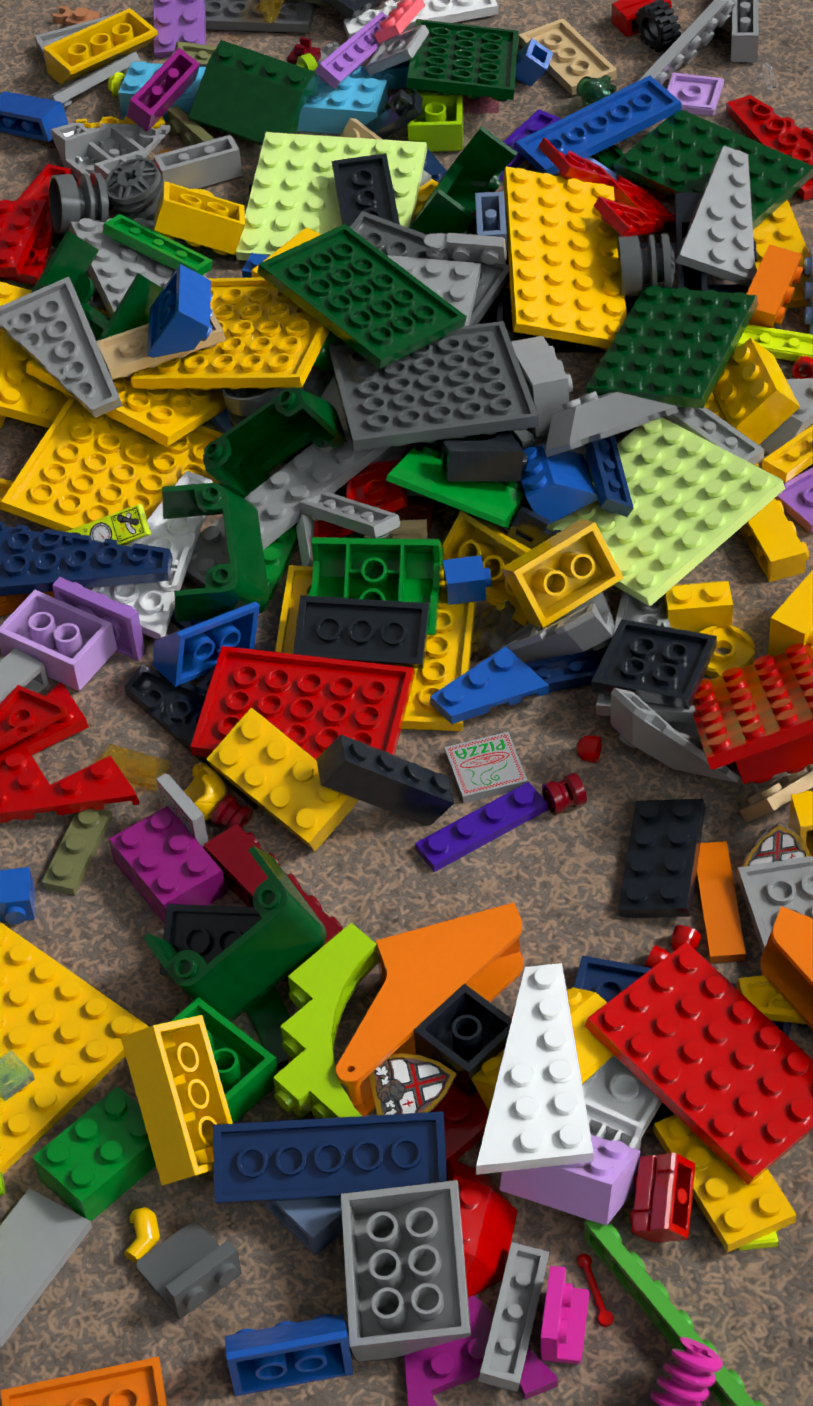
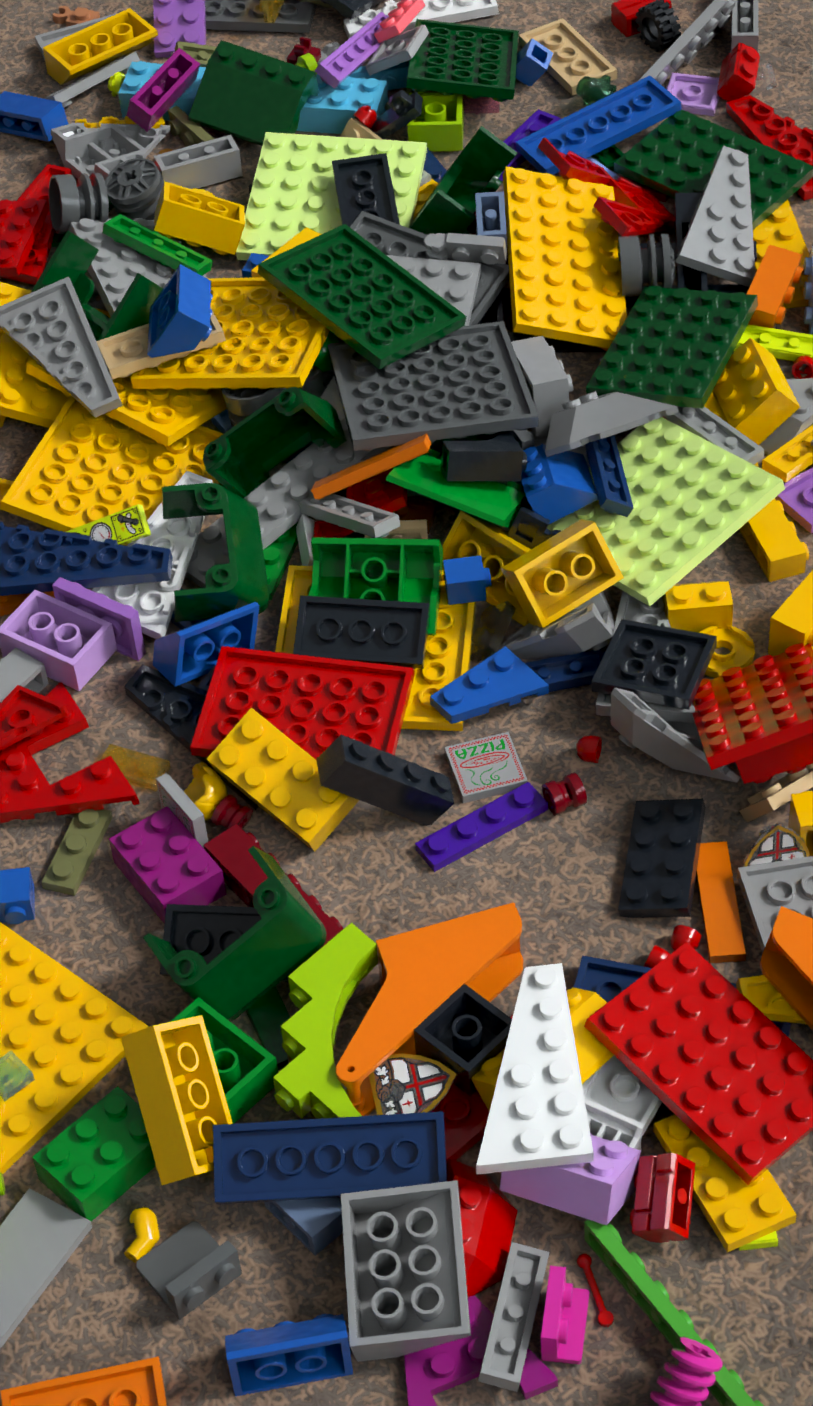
(366, 116): none -> red hinge
(371, 467): none -> orange tile
(738, 73): none -> red brick

